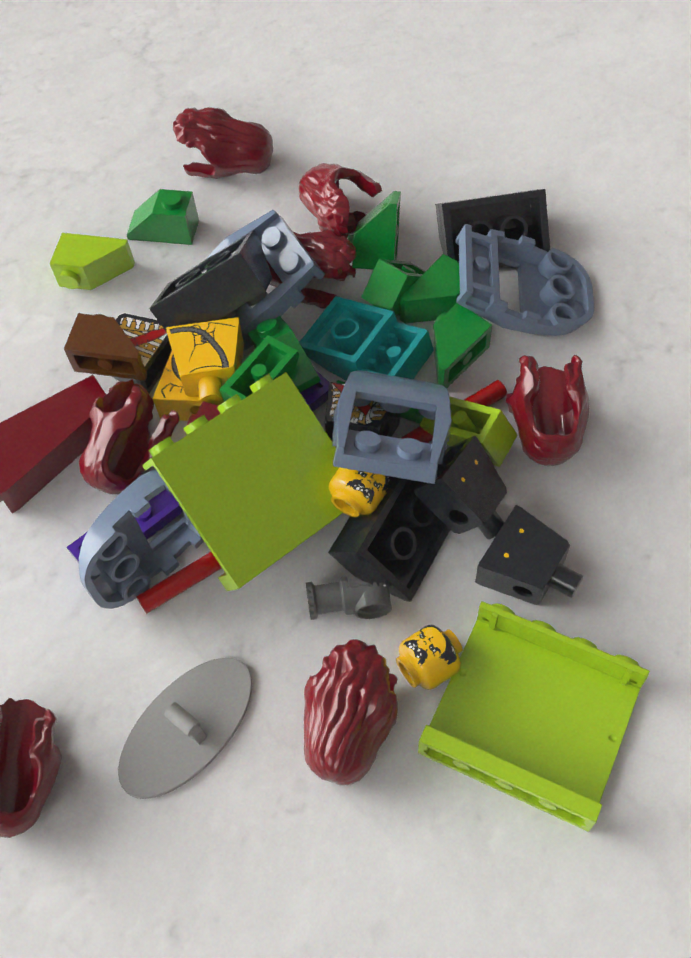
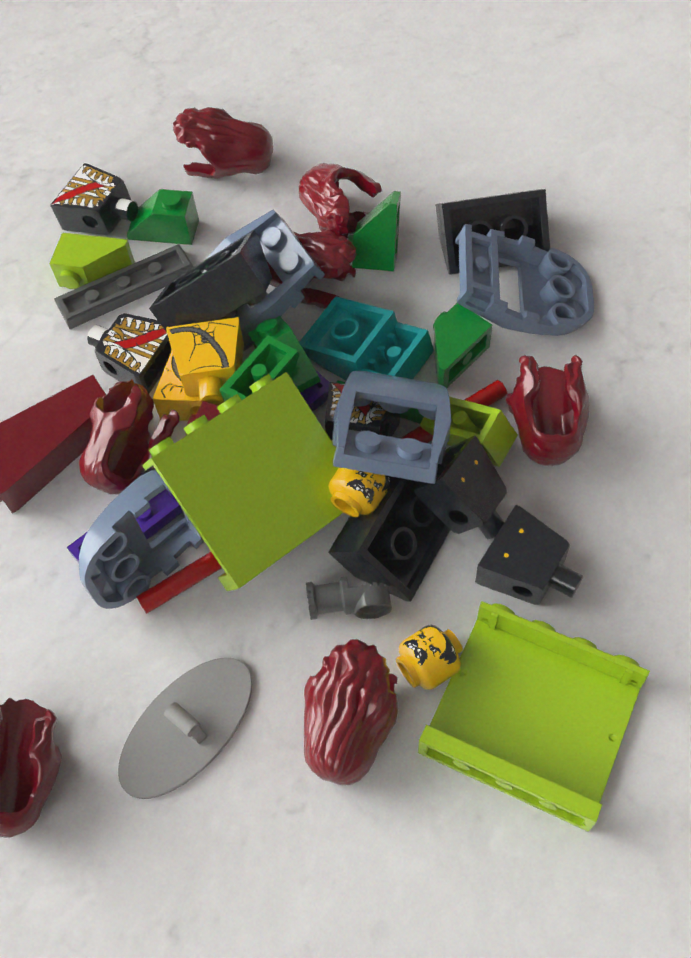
(93, 202): none -> torso
(103, 348): reddish brown slope -> none
(122, 286): none -> dark grey tile
(389, 282): green slope -> none
(432, 292): green slope -> none

